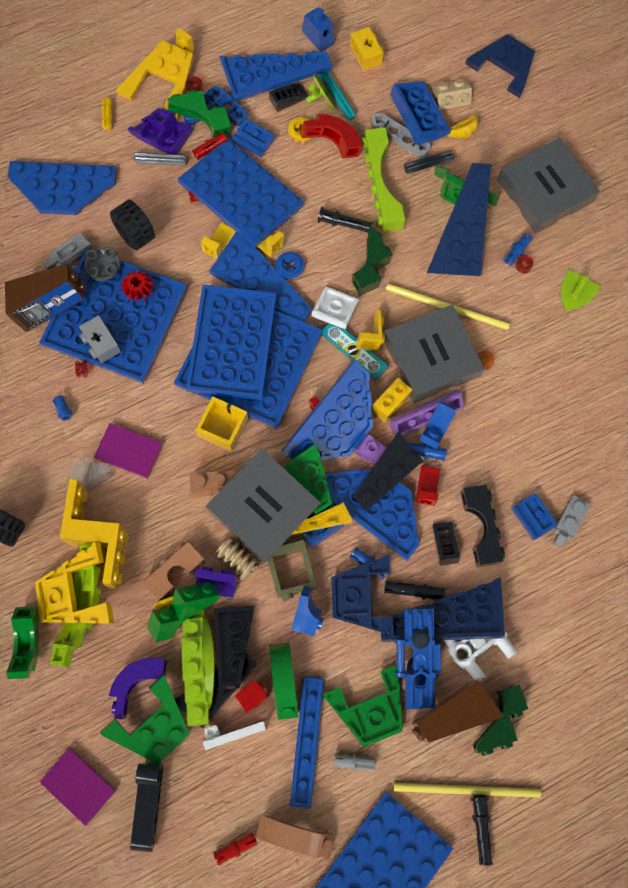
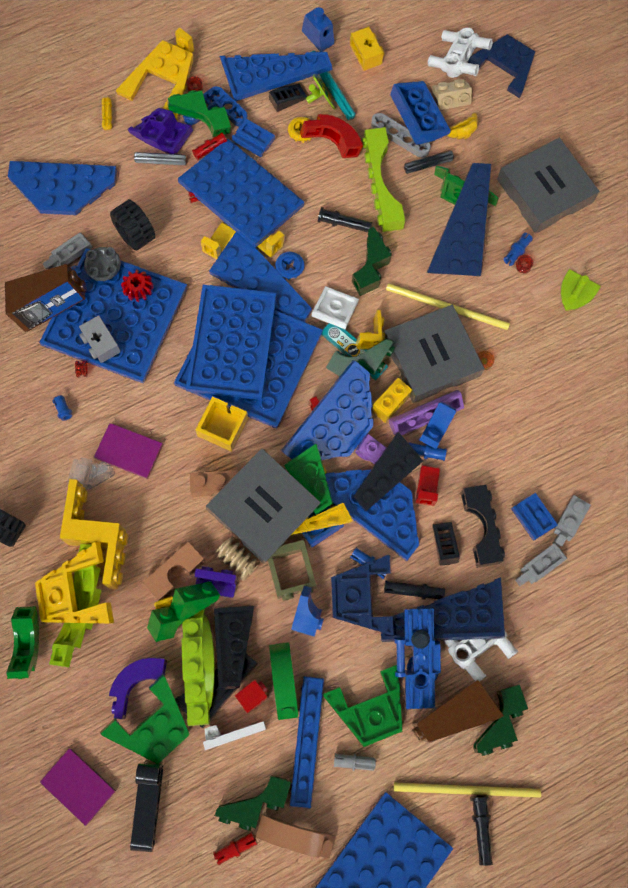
(247, 811): none -> dark green arch
(371, 360): none -> dark green arch
(459, 53): none -> white piece
(541, 565): none -> light grey hinge

